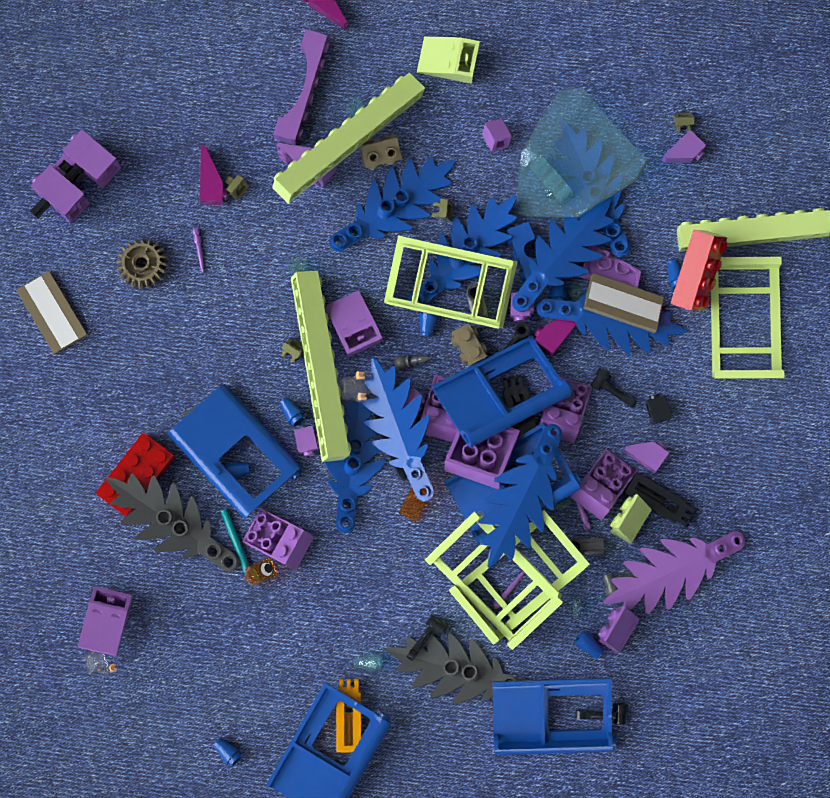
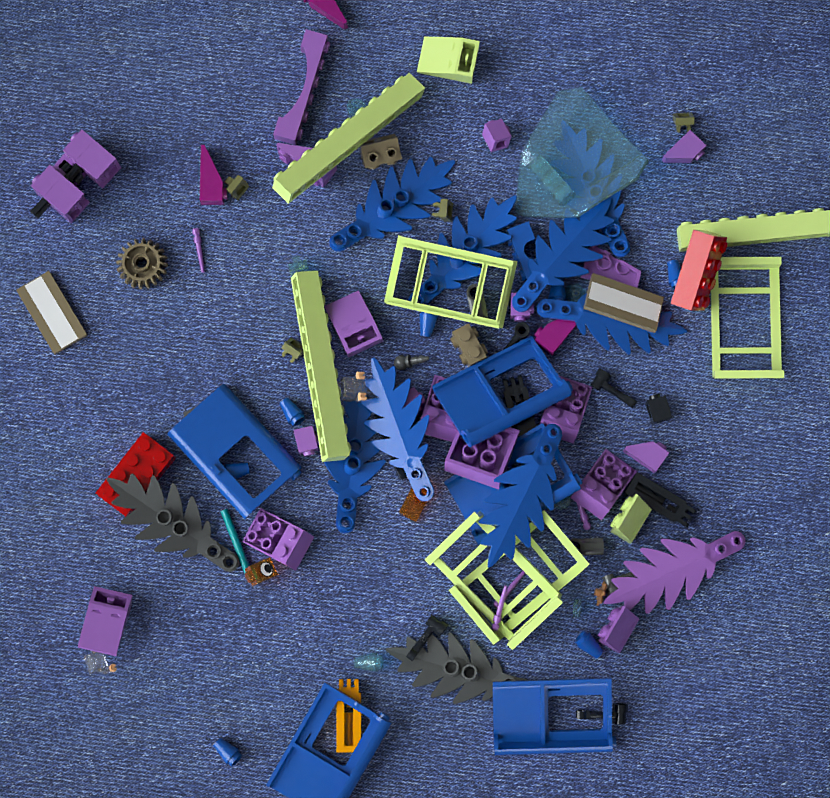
(497, 617): none -> medium lavender piece
(600, 593): none -> medium nougat plant

